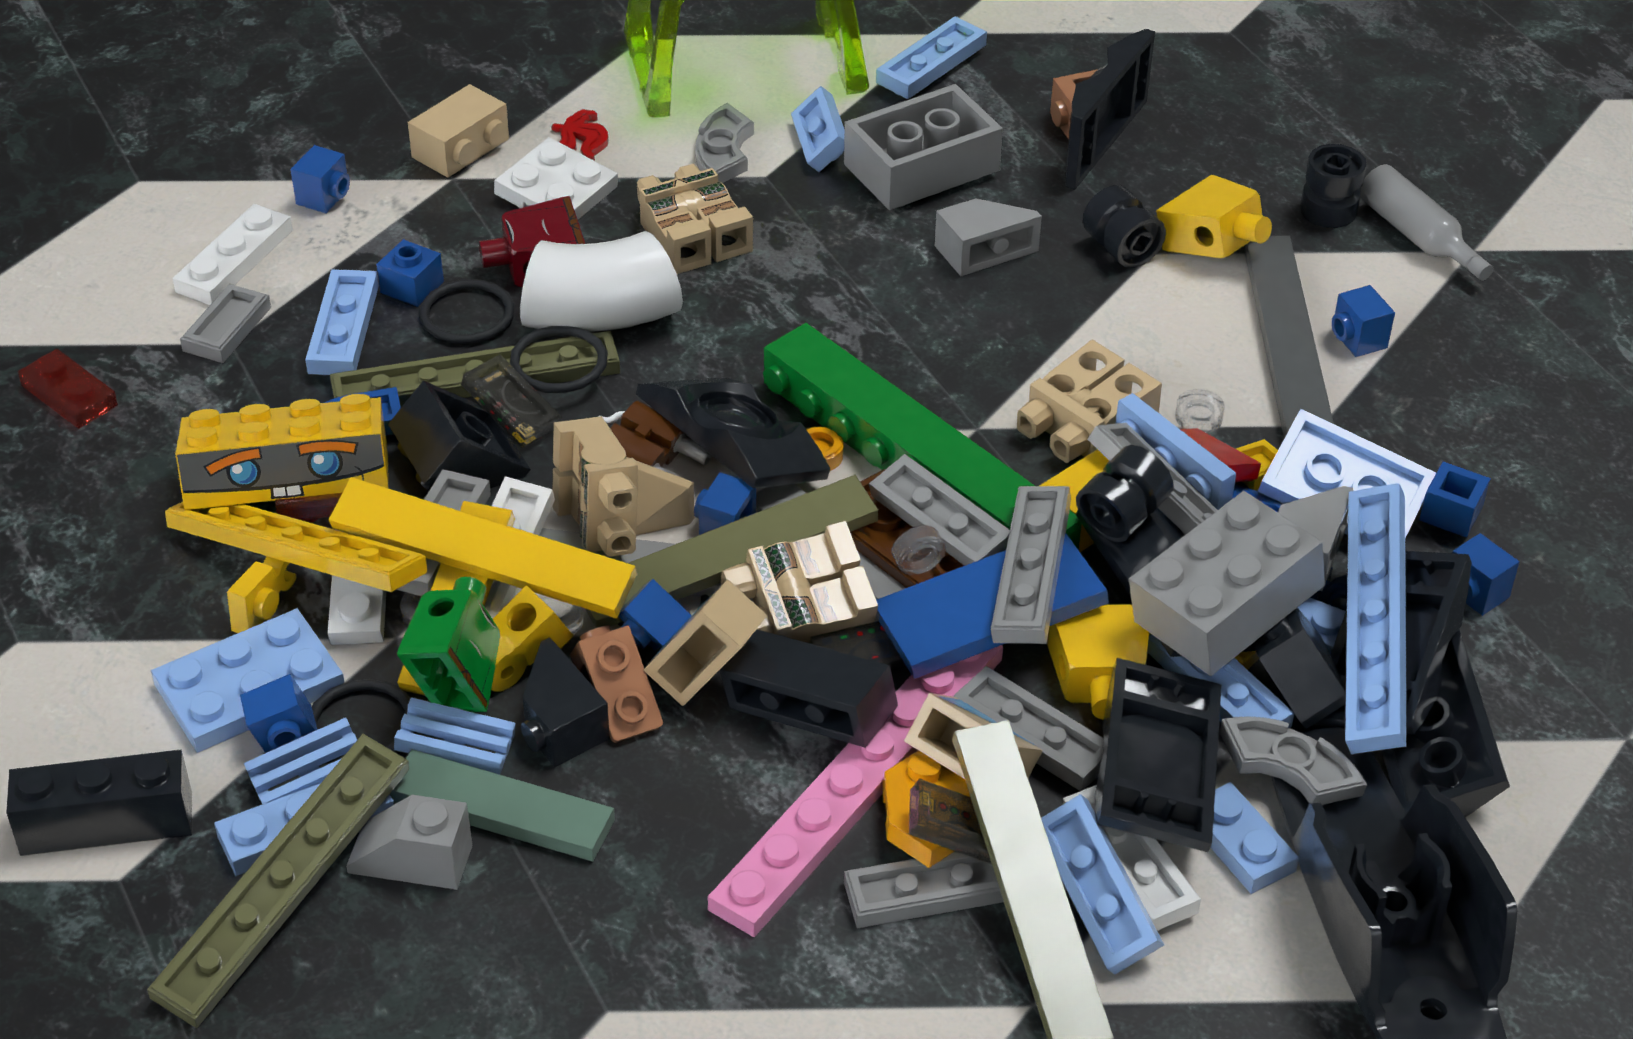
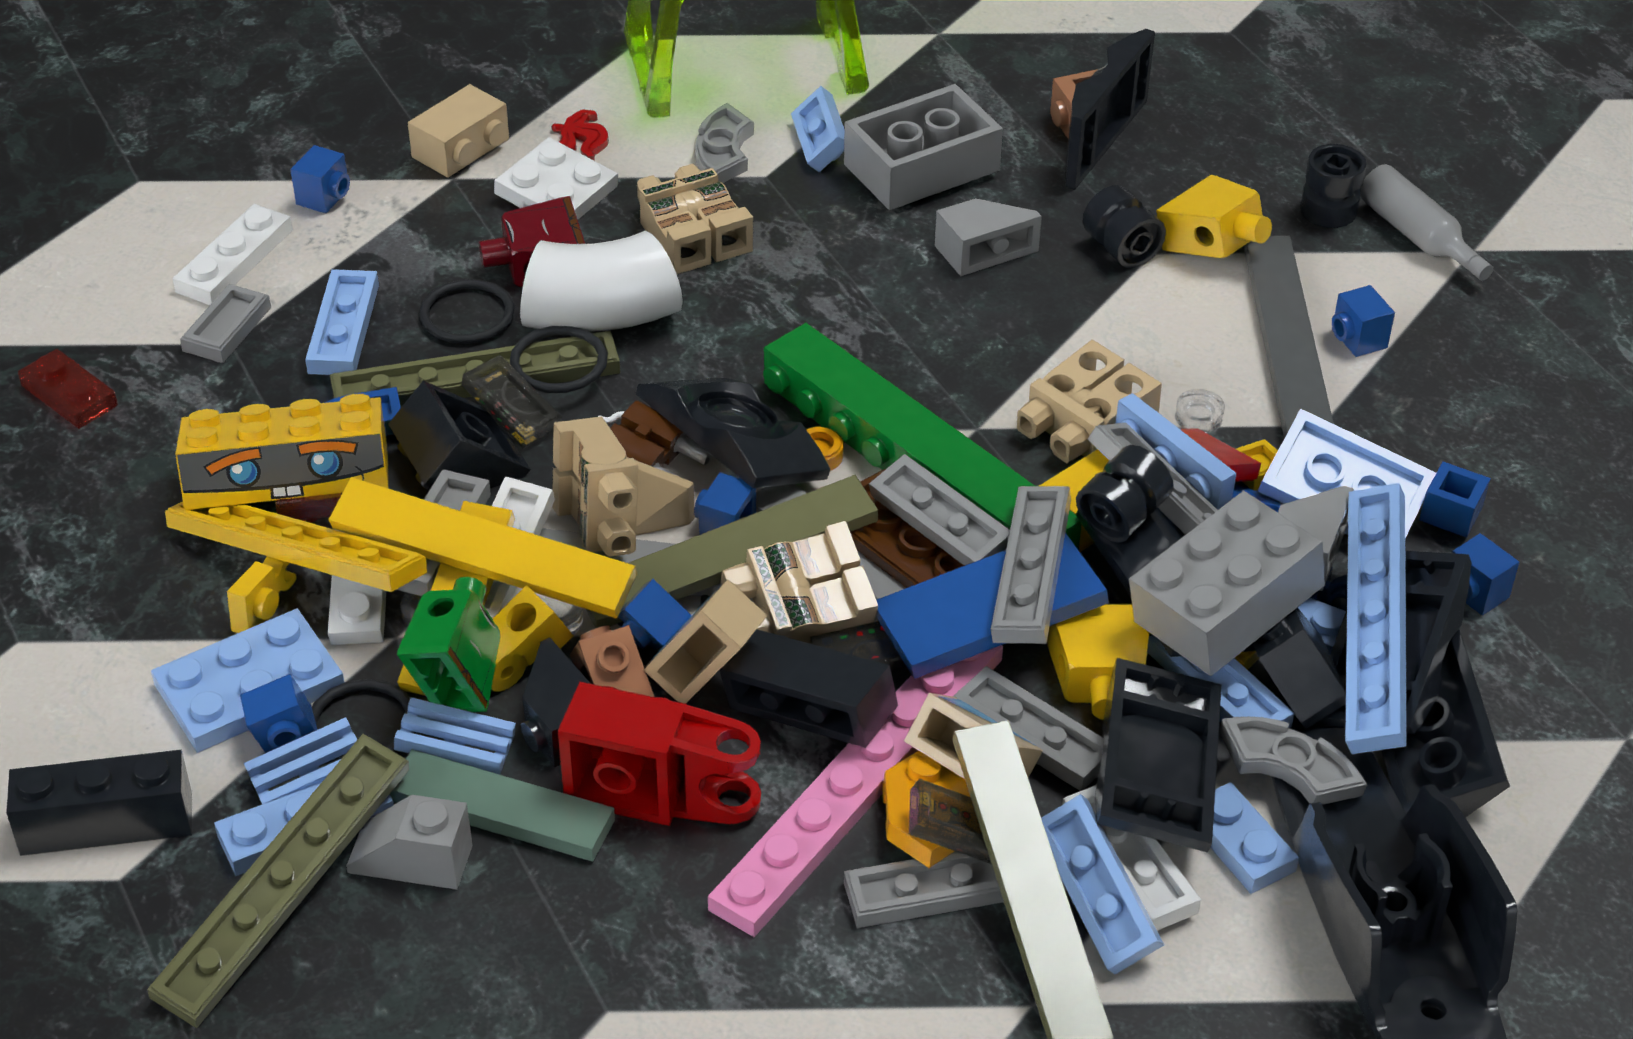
(410, 272): blue plate -> none
(655, 757): none -> red brick
(918, 550): clear tile -> none
(931, 57): light blue plate -> none

